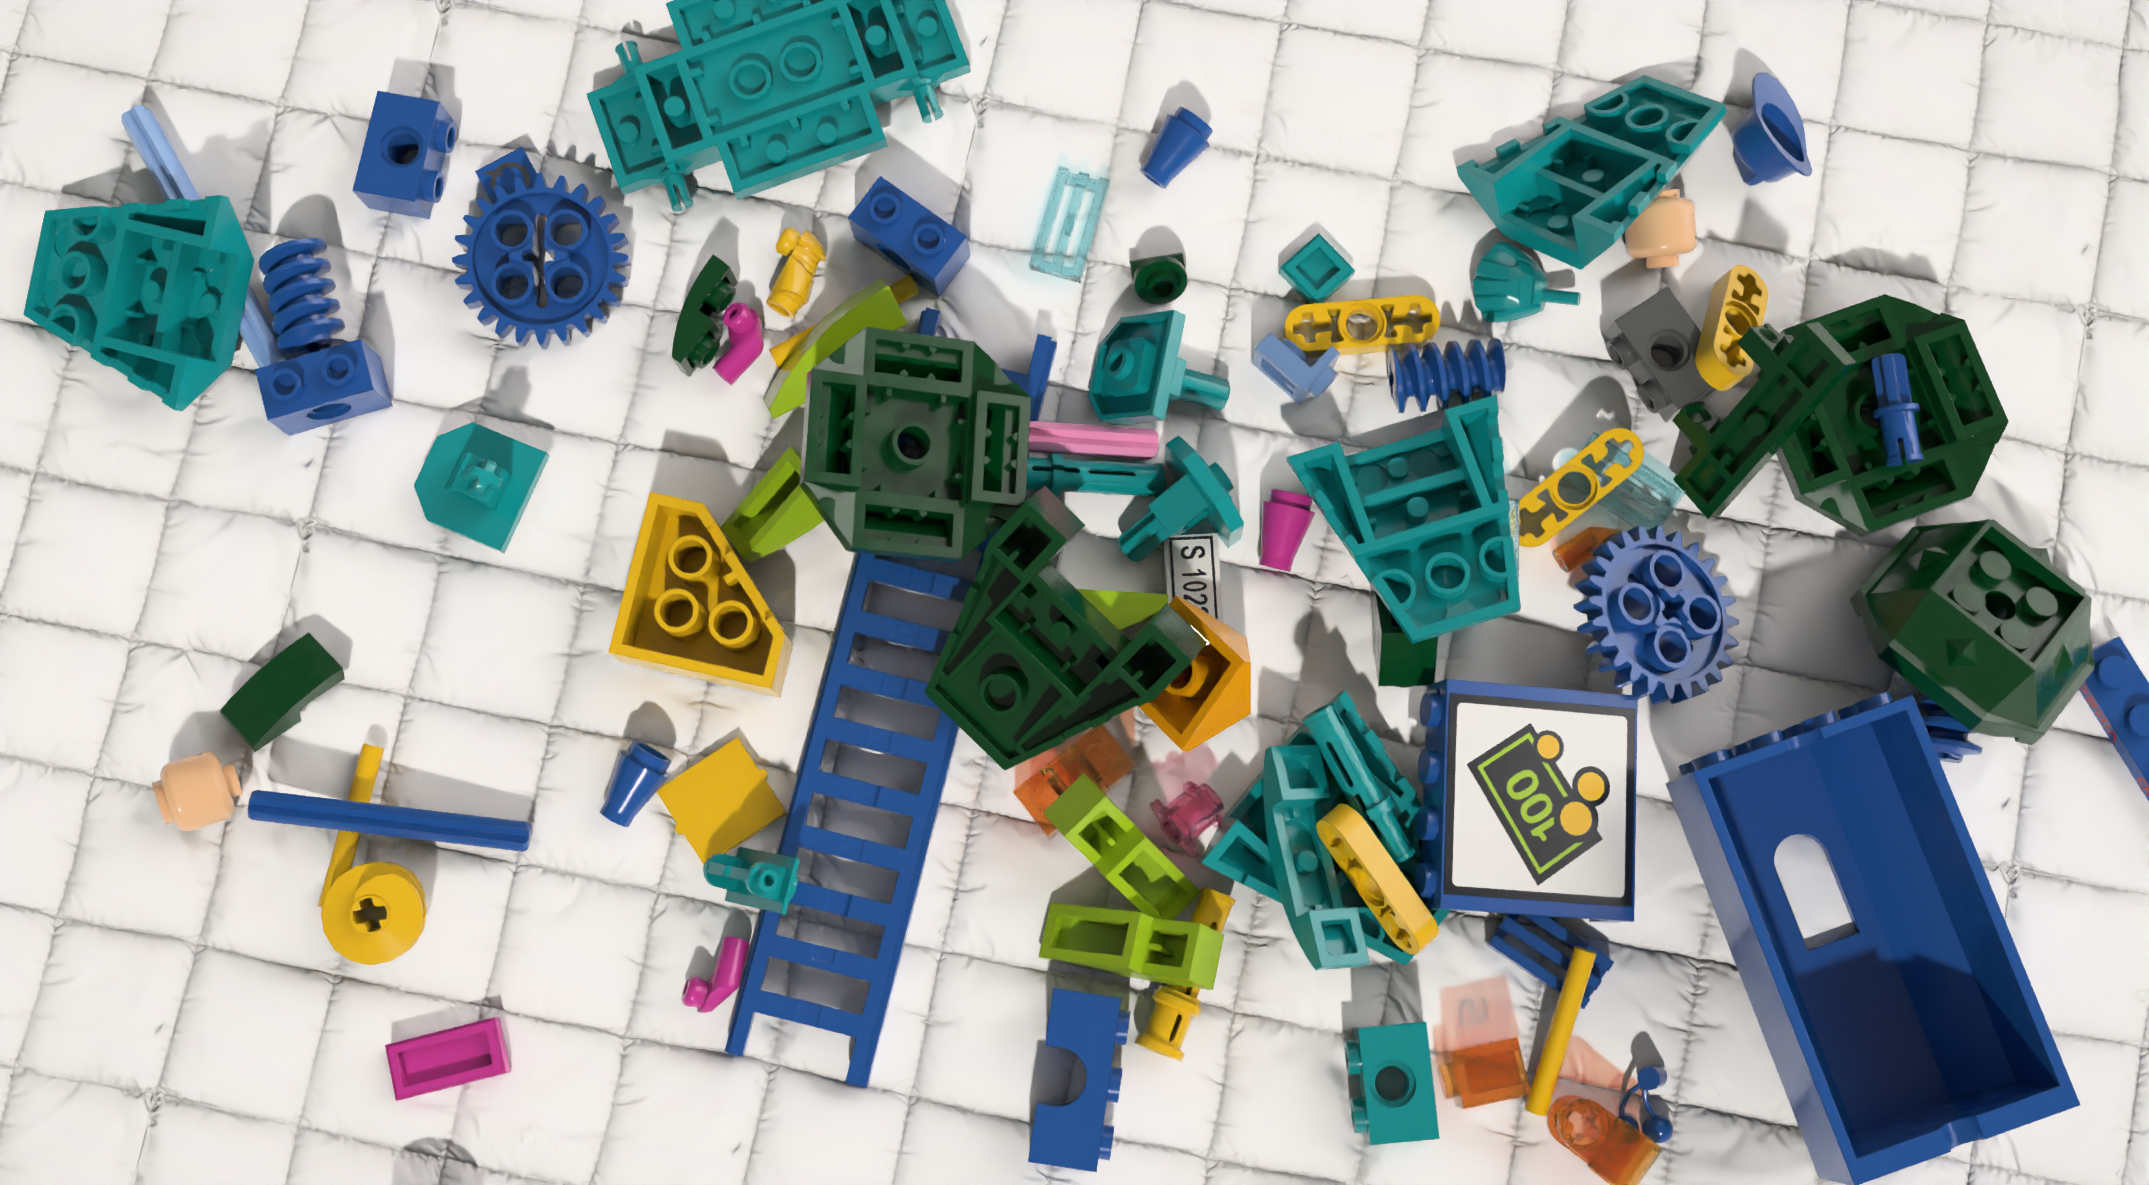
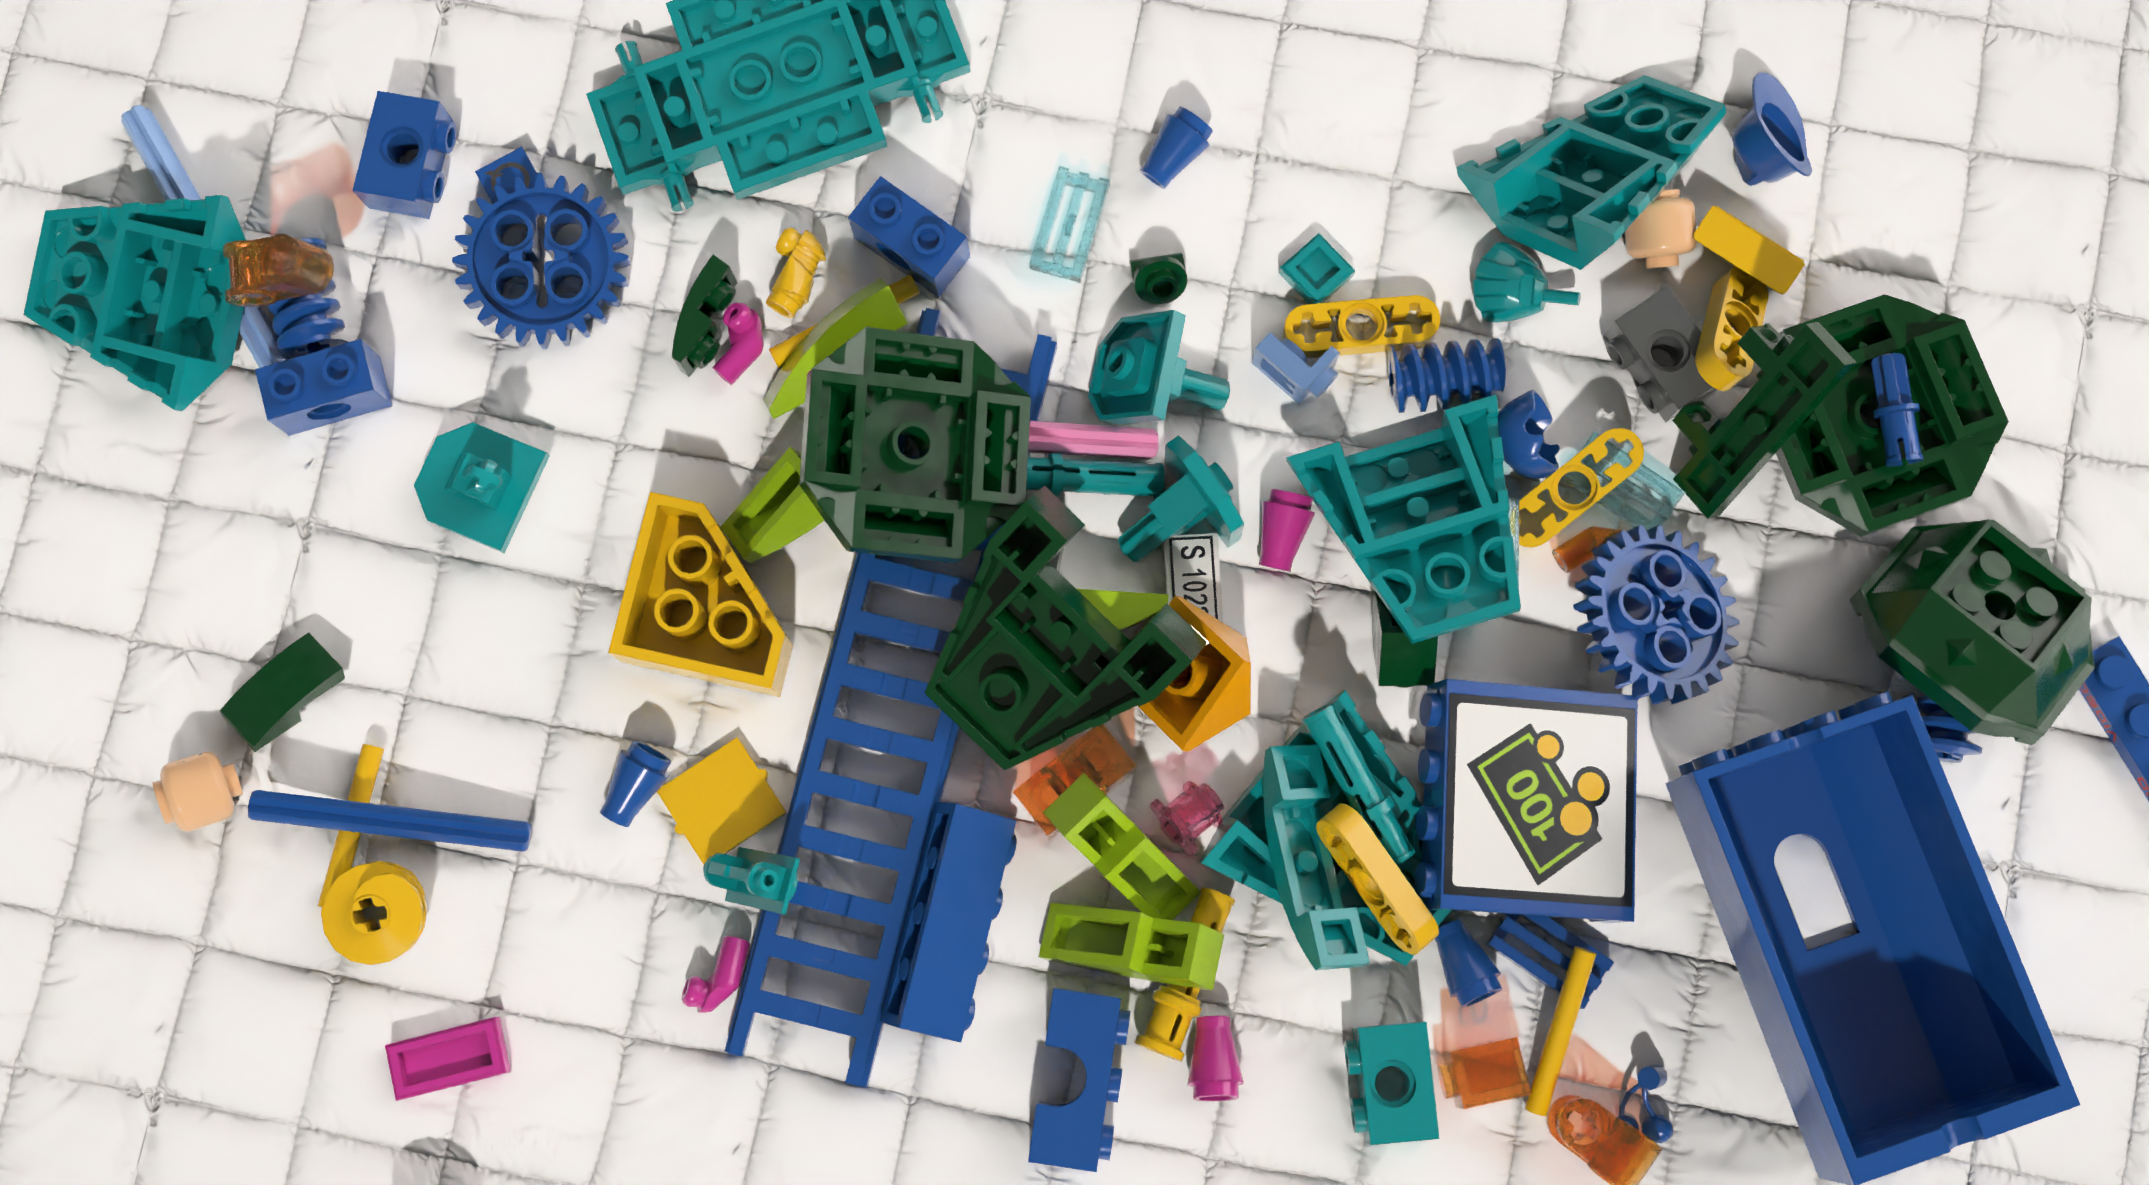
(275, 270): none -> clear orange piece
(949, 921): none -> blue brick
(1214, 1061): none -> dark pink cone
(1465, 965): none -> blue cone
(1522, 436): none -> blue hair
(1748, 250): none -> yellow slope

